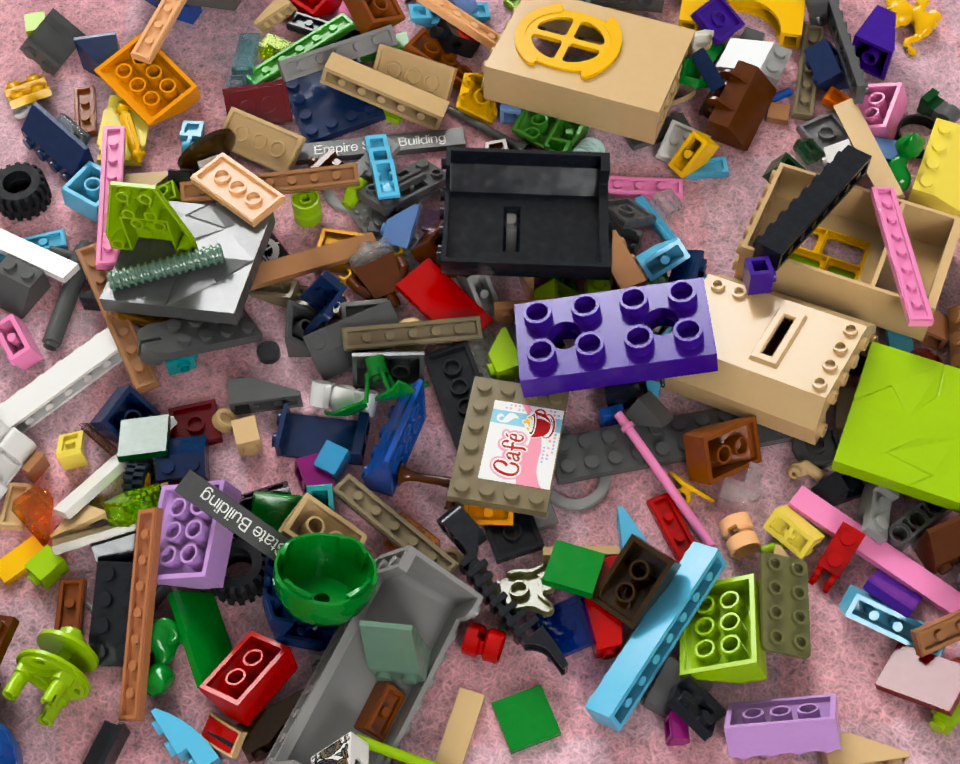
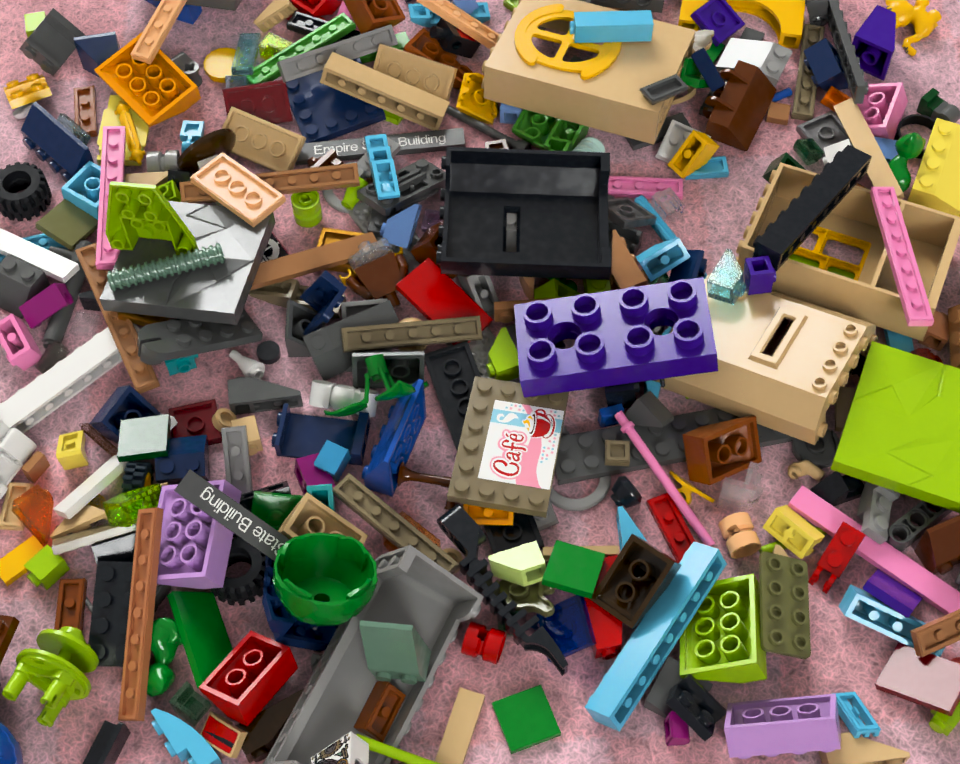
(46, 304): none -> magenta hinge
(54, 352): none -> clear smoke cone
(67, 224): none -> olive tile
(162, 162): none -> light grey wheel
(188, 66): none -> dark grey piece
(189, 704): none -> clear green panel
(219, 63): none -> yellow tile
(237, 457): none -> light grey tile
(248, 366): none -> white cone
(519, 565): none -> yellowish green slope
(612, 26): none -> medium azure brick
(617, 453): none -> dark tan tile
(625, 493): none -> black cone
(664, 89): none -> dark grey tile
(726, 280): none -> clear light blue slope
(851, 718): none -> medium azure tile

